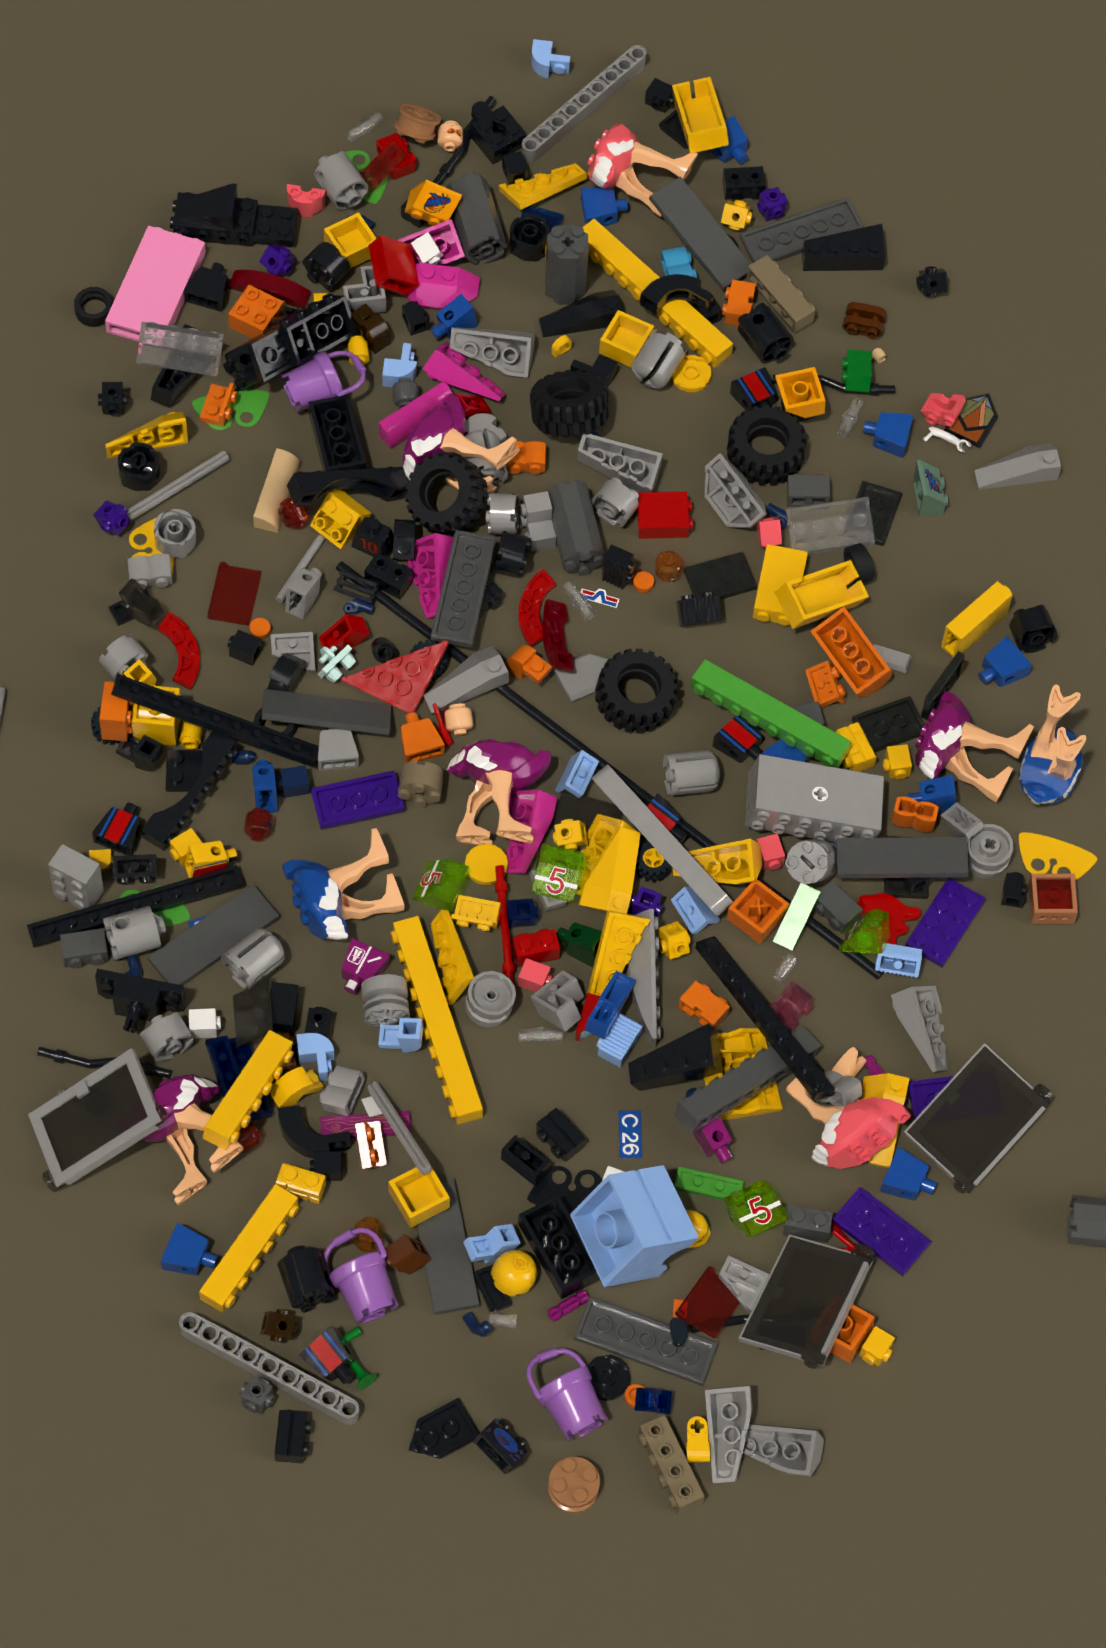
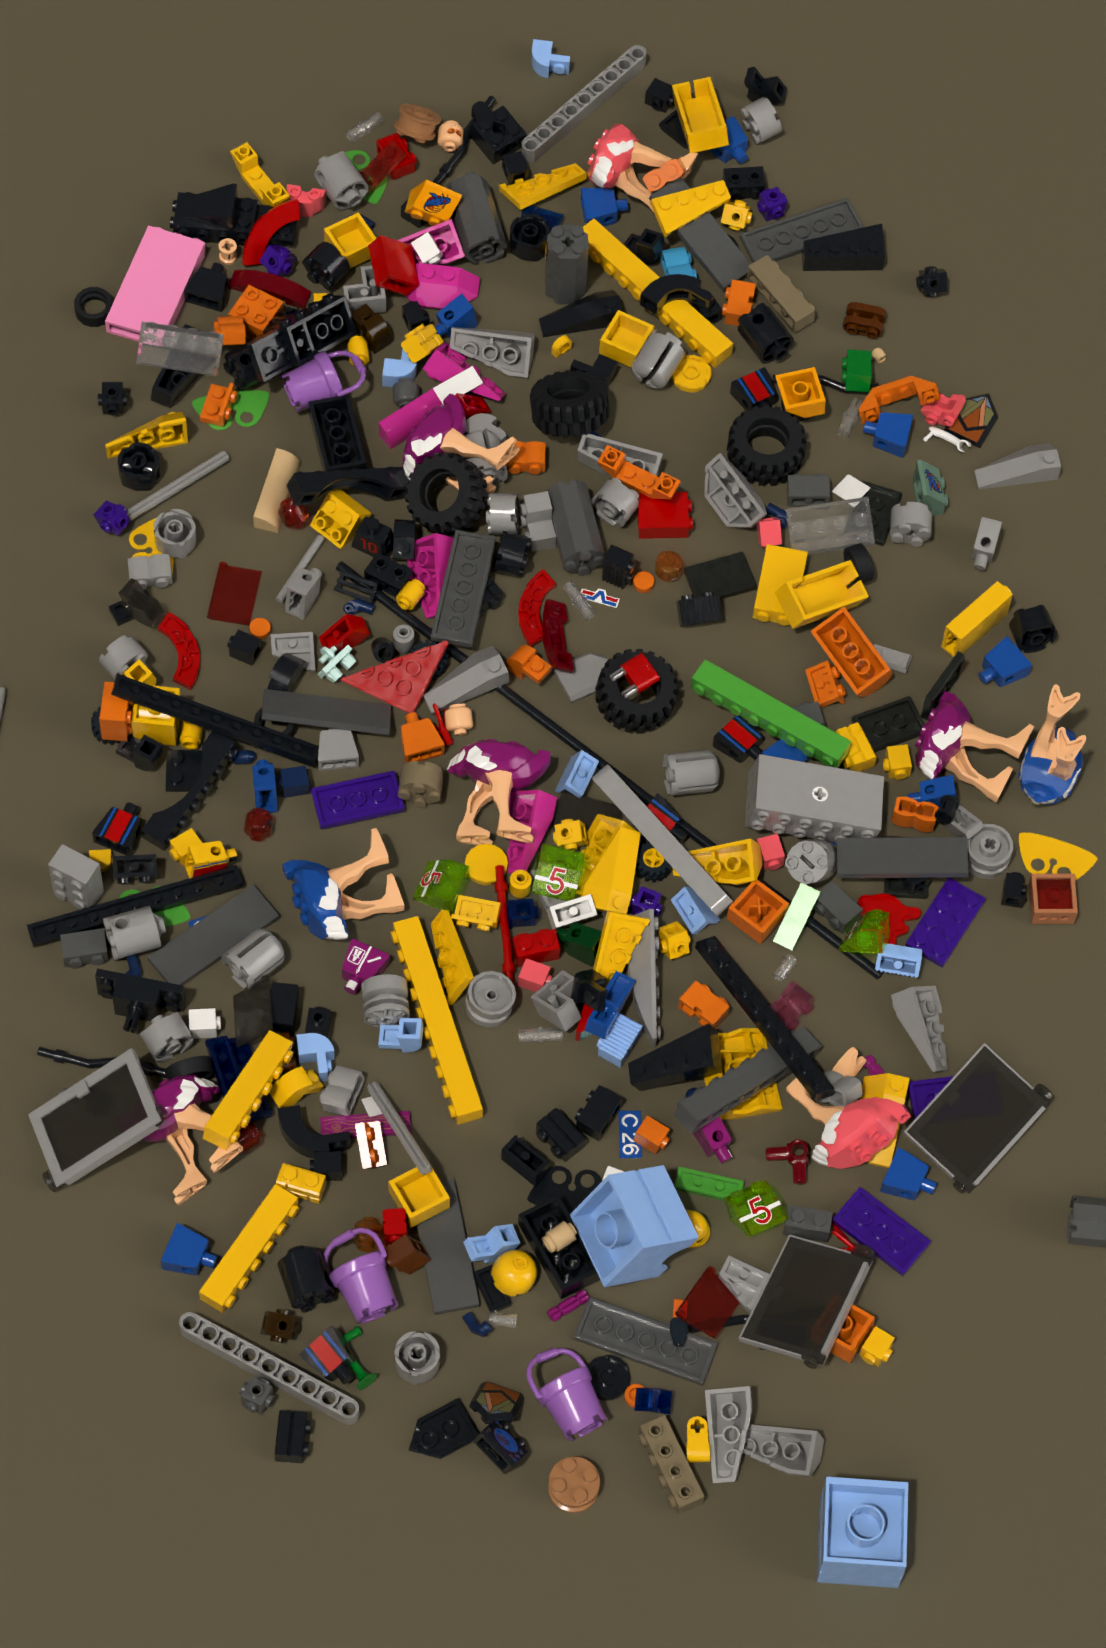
(196, 1065): none -> black tyre
(224, 252): none -> light nougat bush
(232, 328): none -> orange brick
(256, 179): none -> yellow slope
(266, 227): none -> red tile
(393, 1225): none -> red brick
(403, 638): none -> light grey brick
(410, 594): none -> yellow brick
(417, 1370): none -> light grey brick
(421, 342): none -> yellow brick
(459, 383): none -> white sticker
(496, 1403): none -> tile
(520, 884): none -> yellow brick
(559, 1237): none -> tan brick
(571, 912): none -> white slope
(589, 989): none -> black brick
(598, 1112): none -> black brick
(636, 478): none -> orange slope
(638, 673): none -> red piece
(646, 246): none -> black brick
(652, 1135): none -> orange brick
(662, 175): none -> orange brick
(682, 207): none -> yellow wing
(758, 87): none -> black brick
(760, 120): none -> light grey brick
(798, 1162): none -> dark red axle
(850, 488): none -> white sticker
(862, 1532): none -> light blue piece
(903, 388): none -> orange slope
(910, 523): none -> light grey brick
(946, 809): none -> black bush
(985, 542): none -> light grey torso

